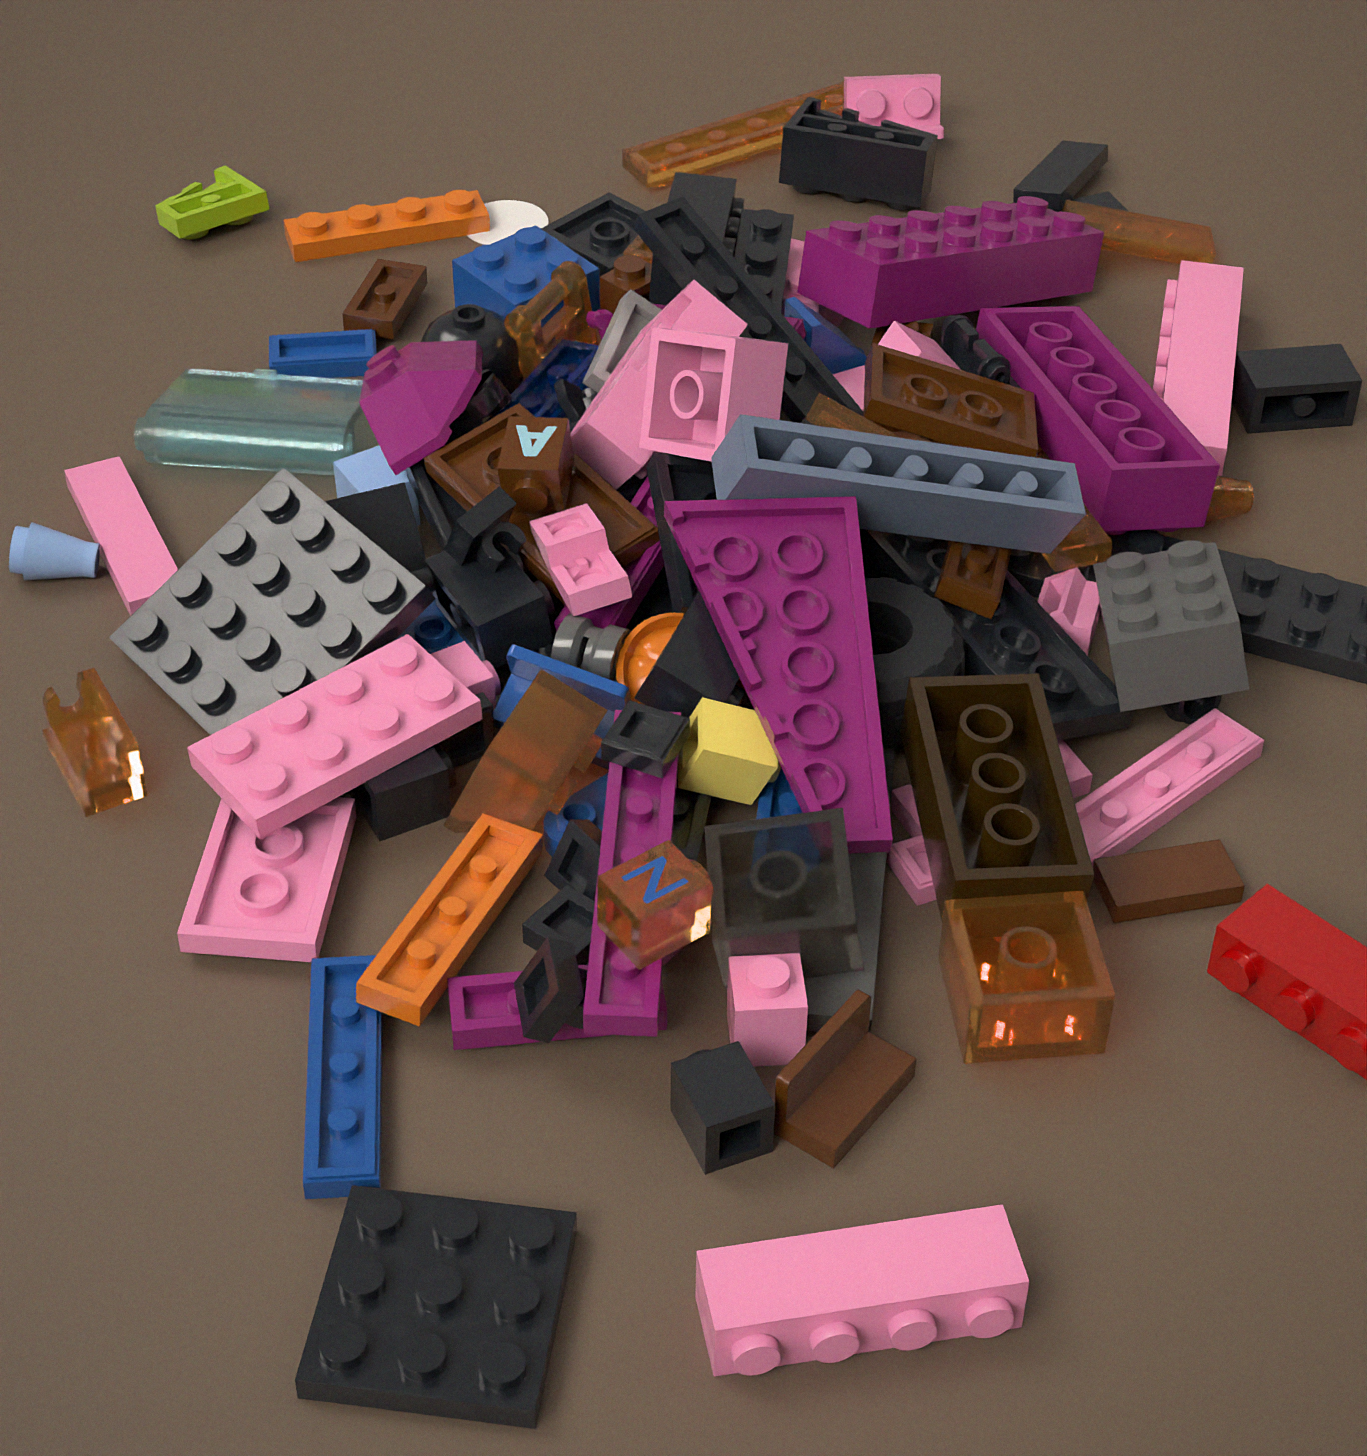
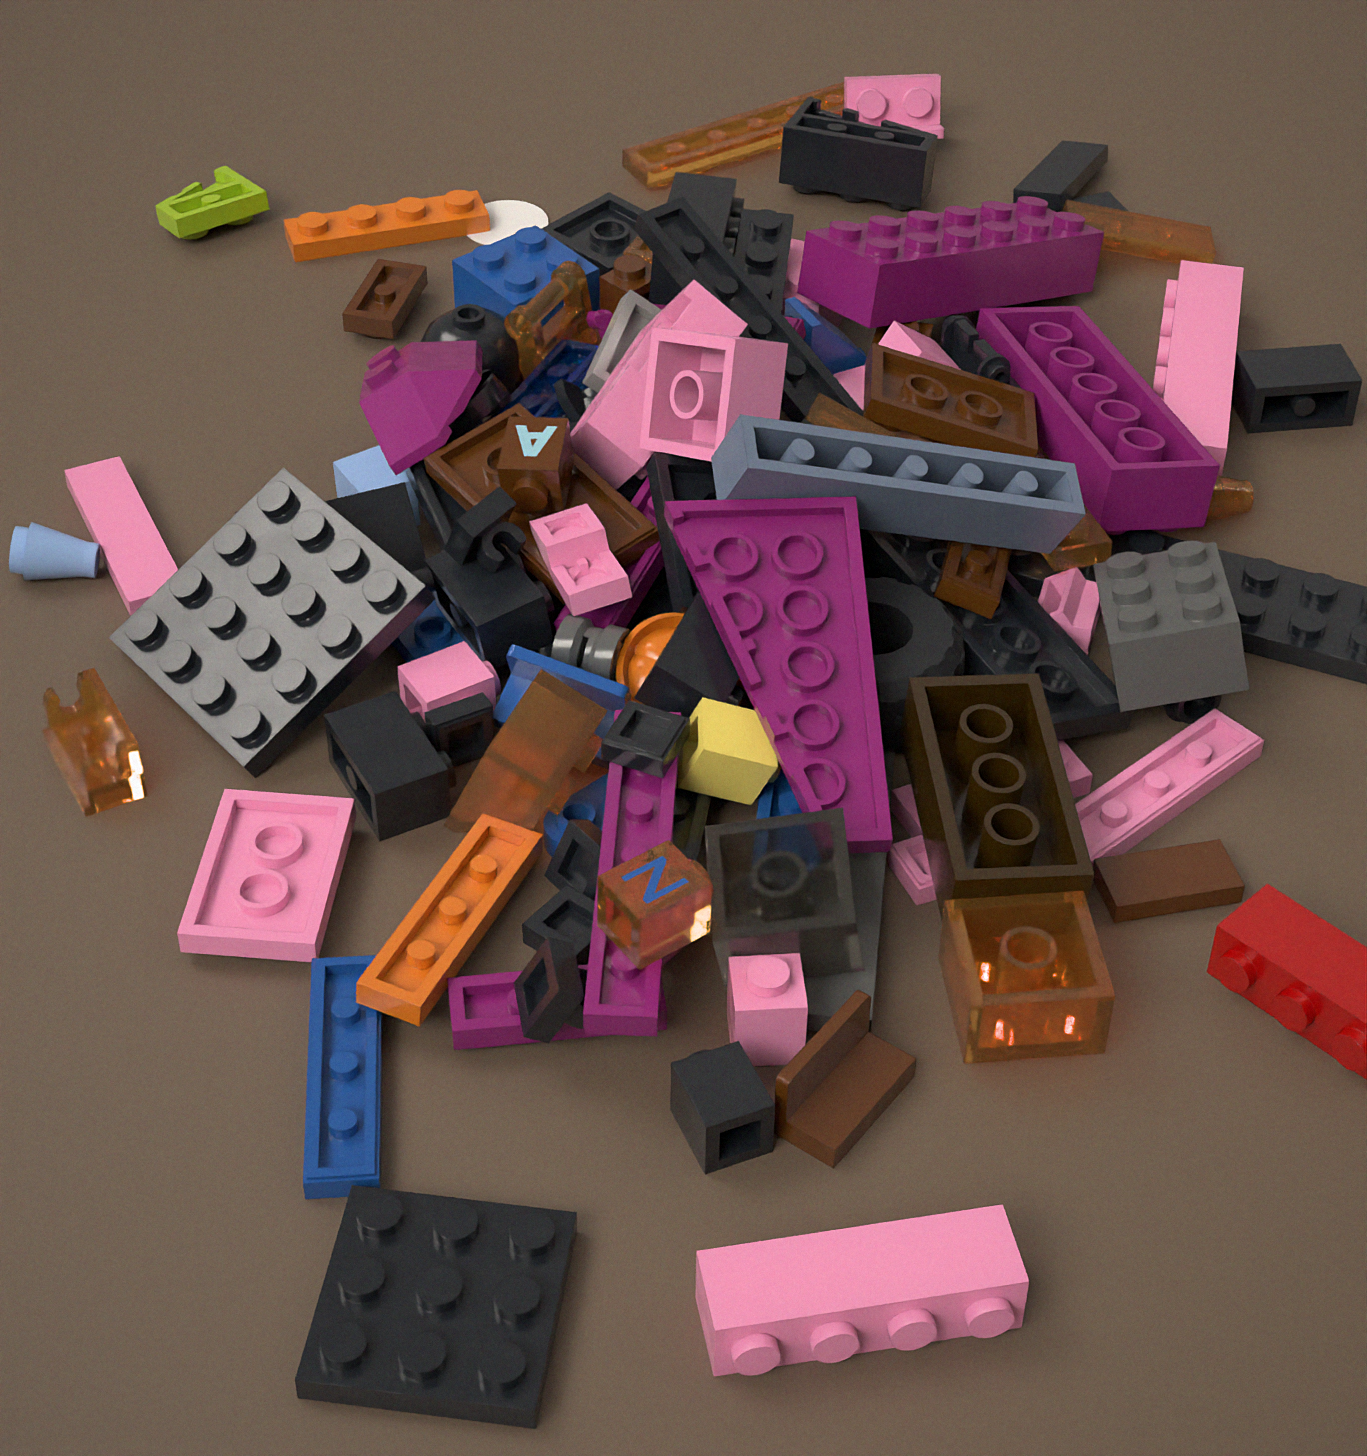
(252, 421): clear light blue door -> none
(322, 353): blue tile -> none
(334, 735): bright pink plate -> none

